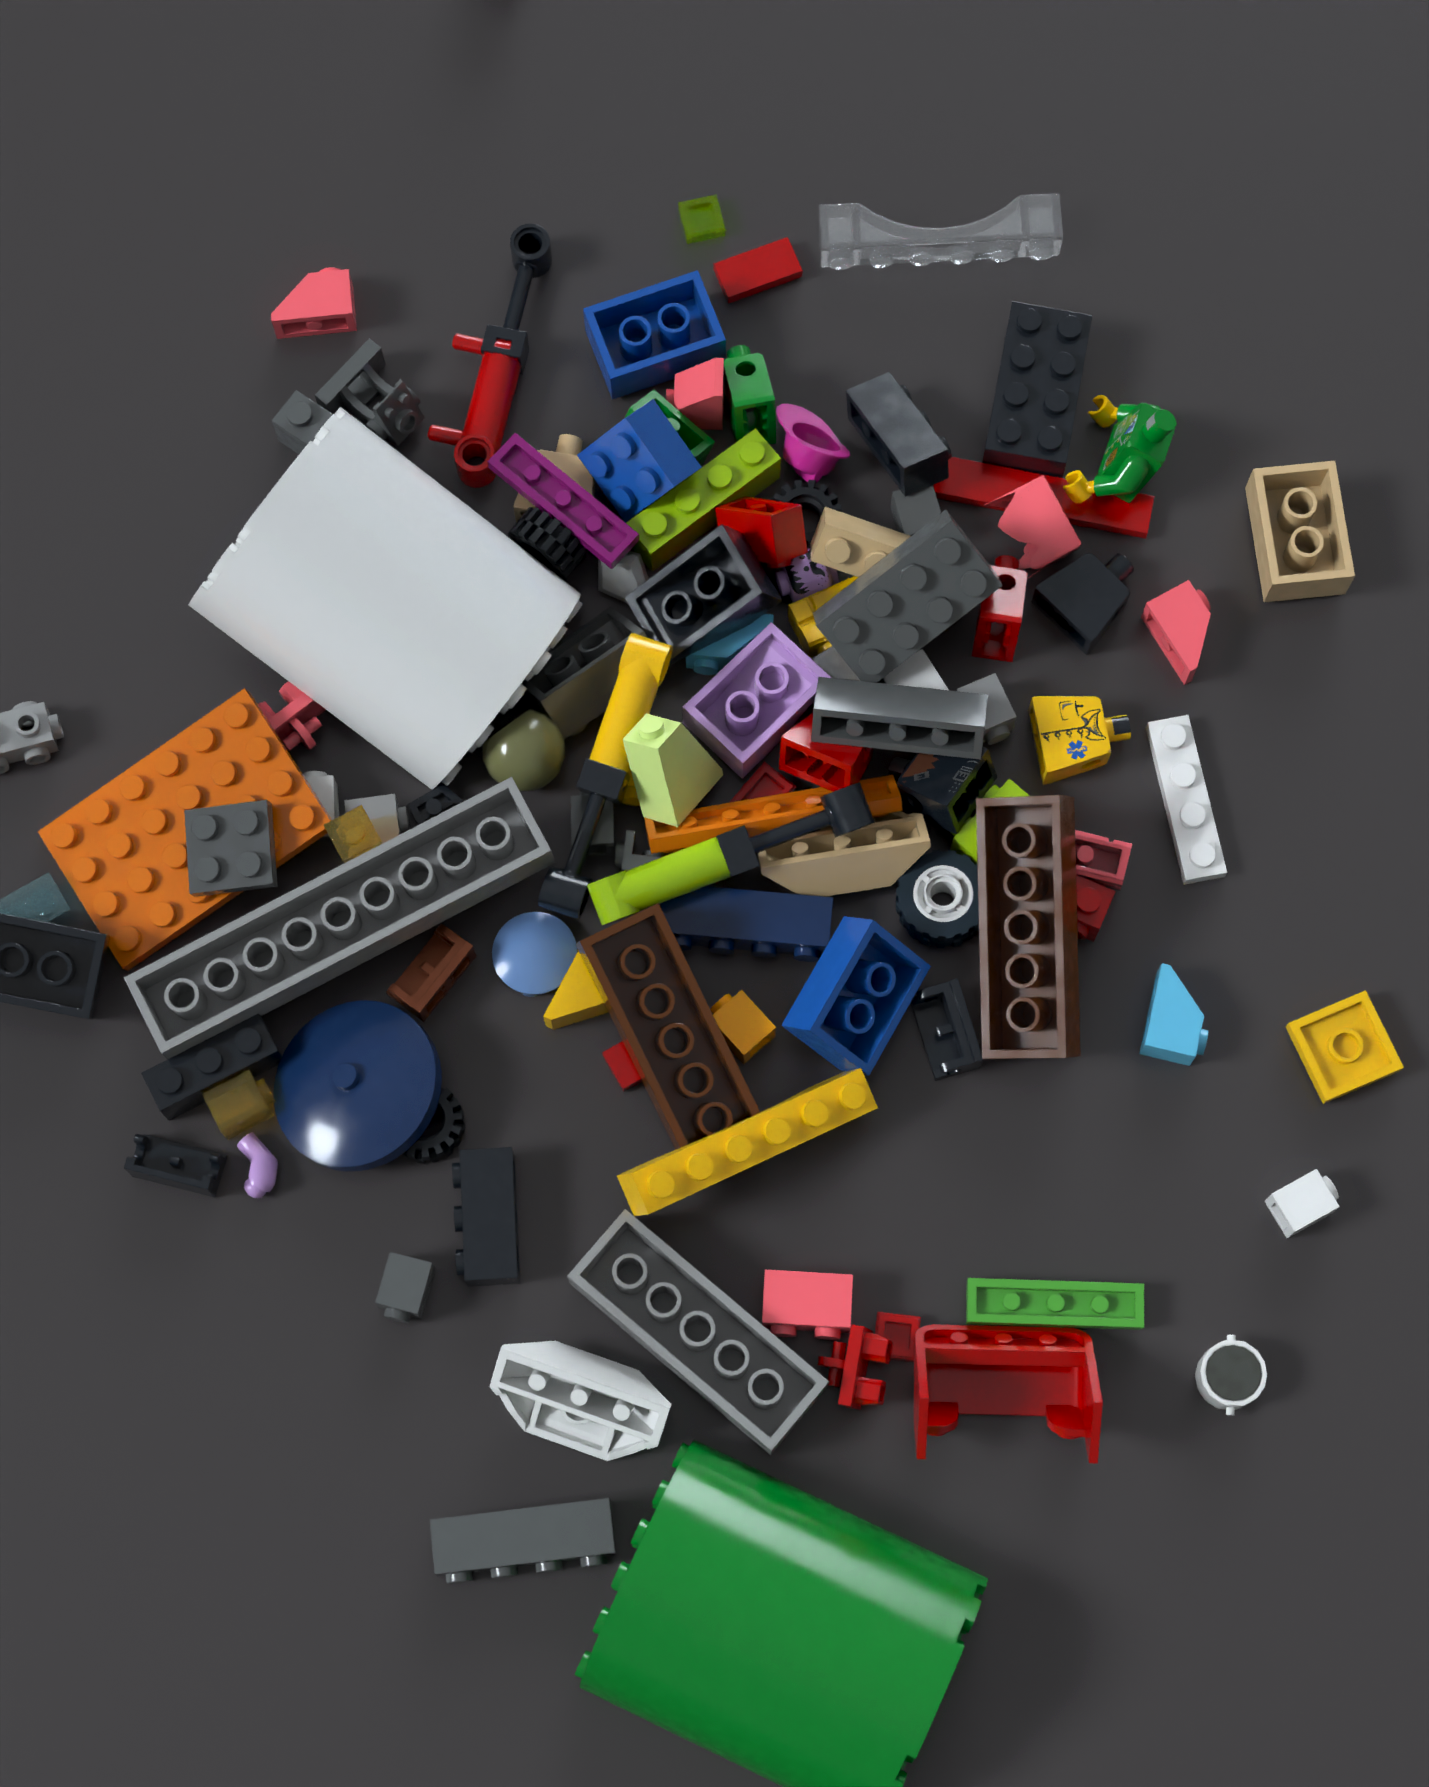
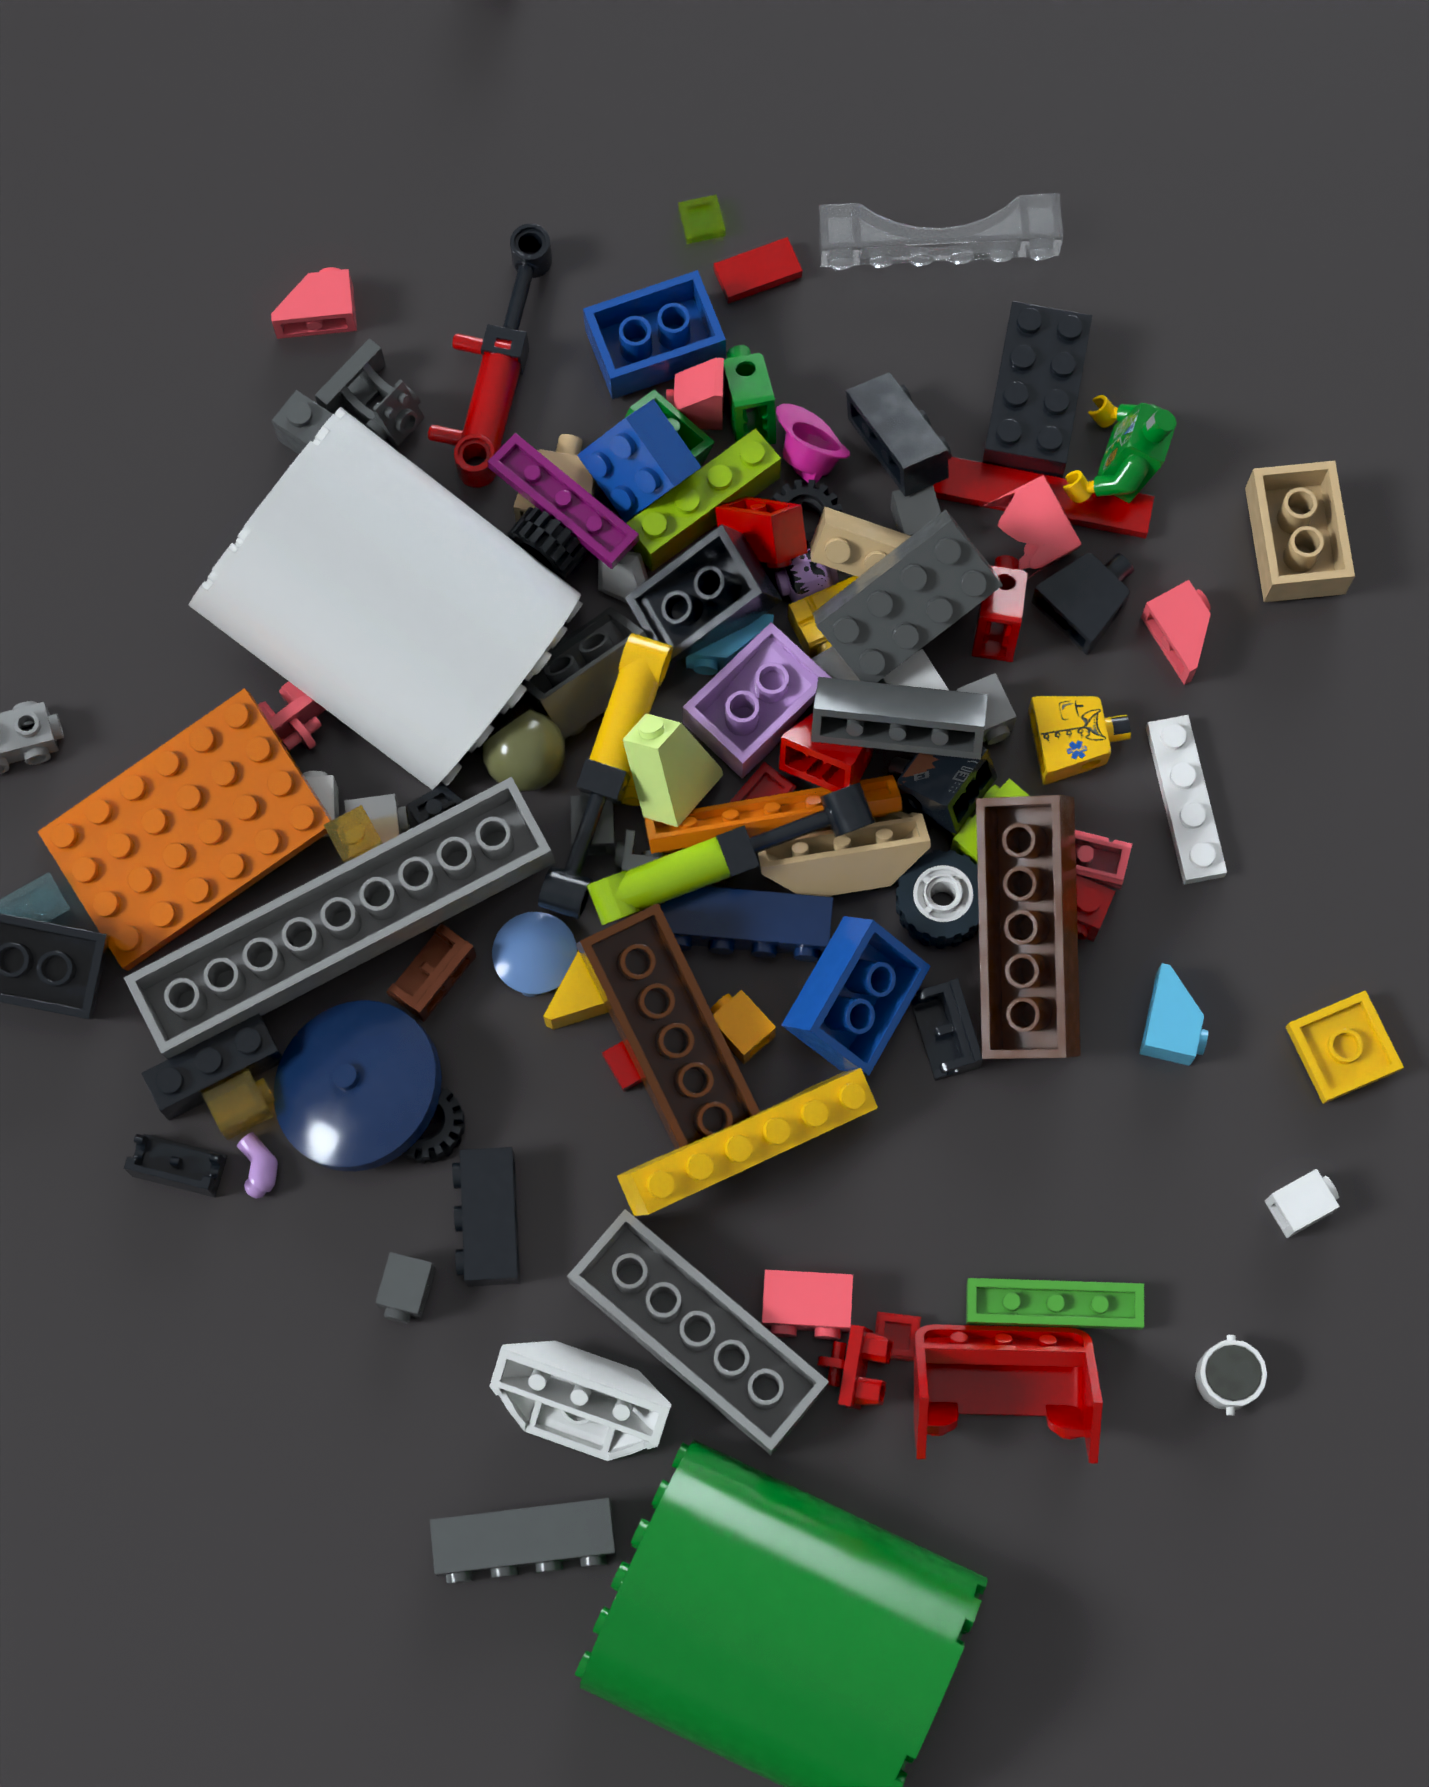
(230, 848): dark grey plate -> none

